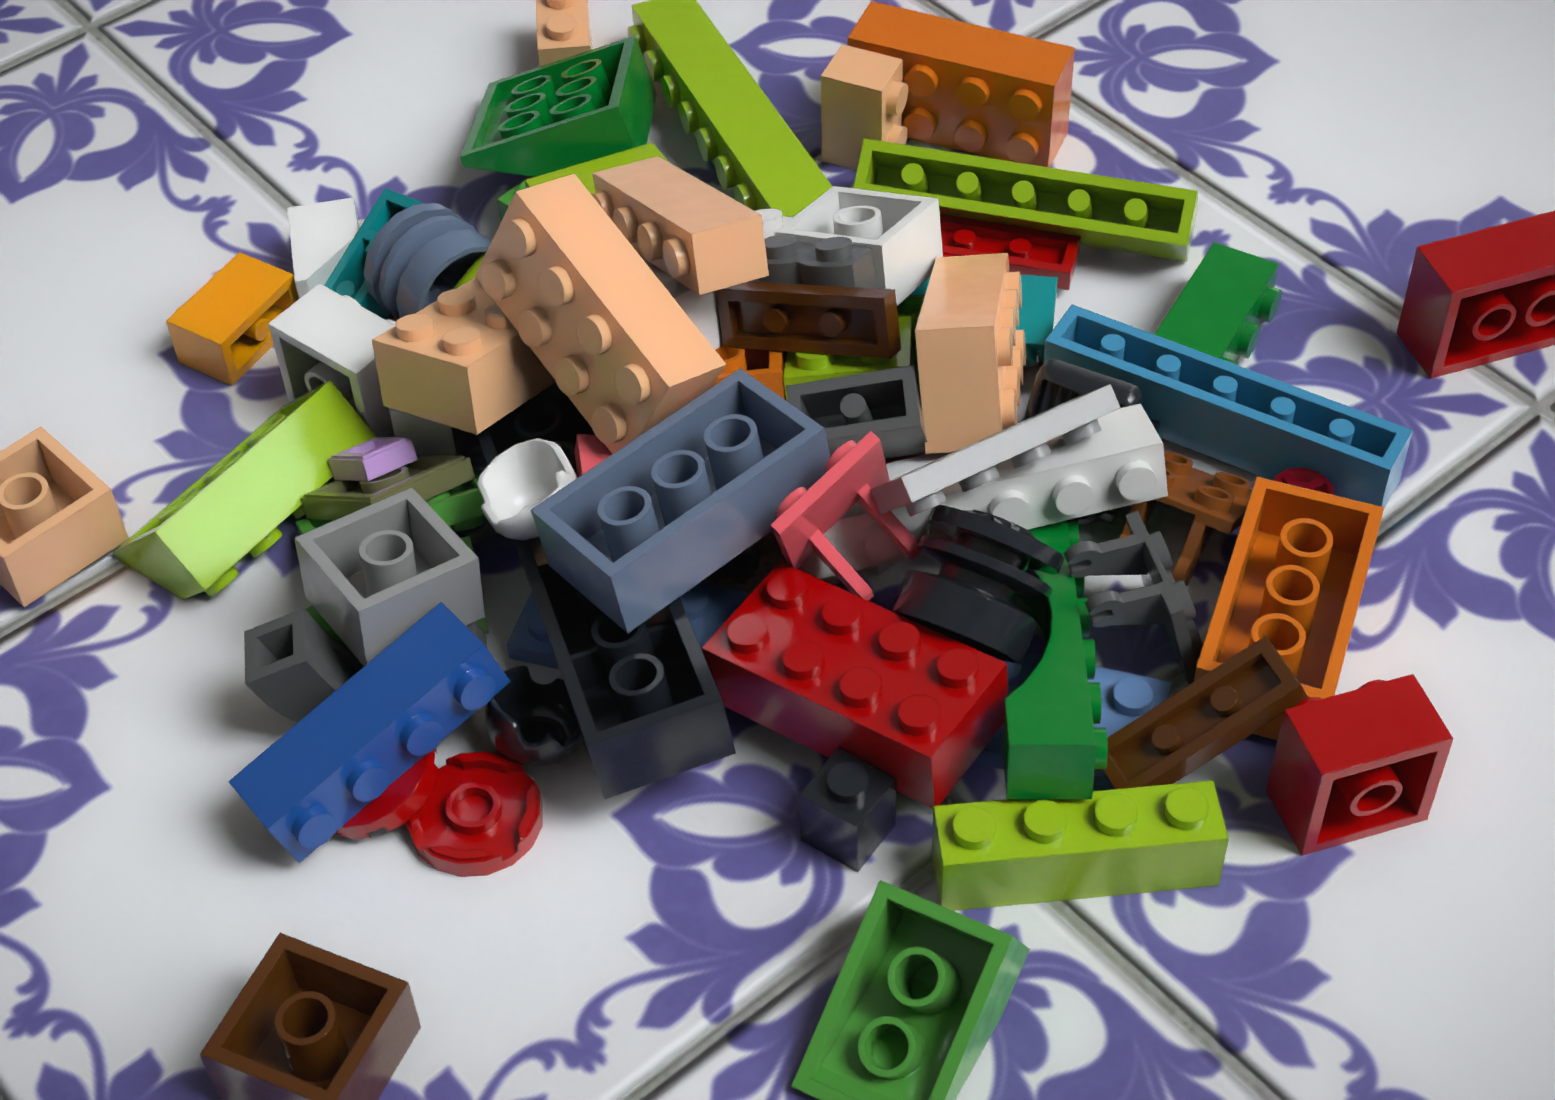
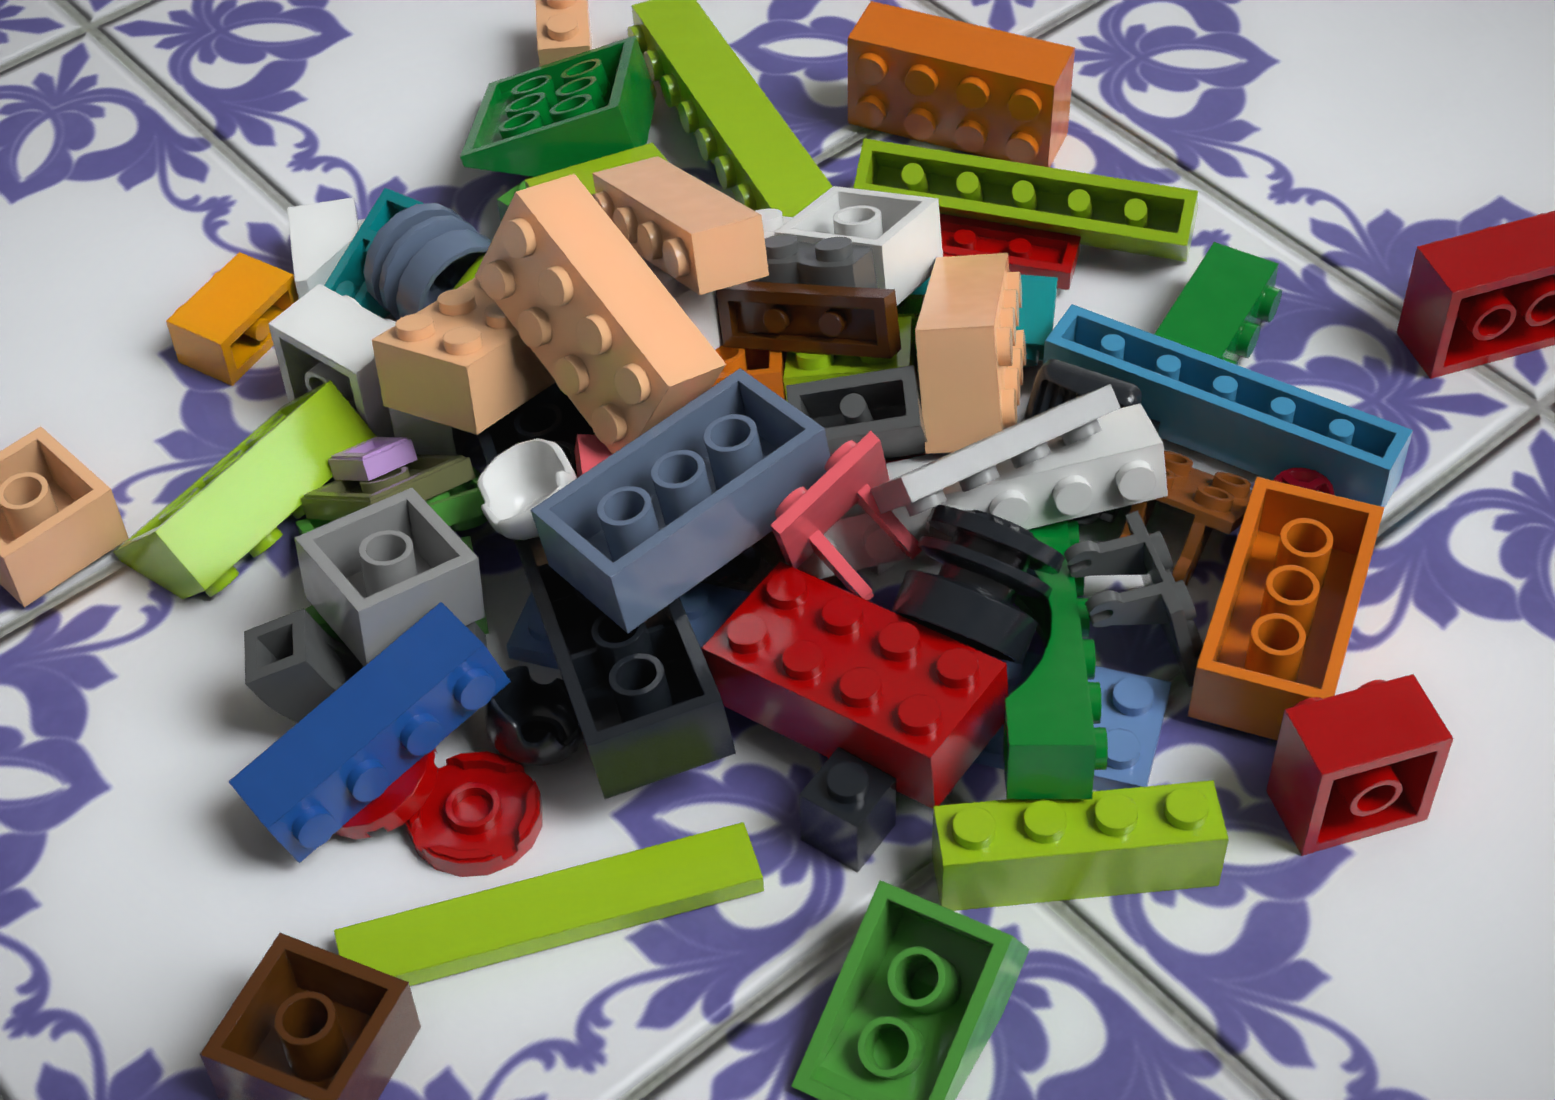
(557, 907): none -> lime tile
(858, 101): light nougat brick -> none
(1203, 719): reddish brown plate -> none

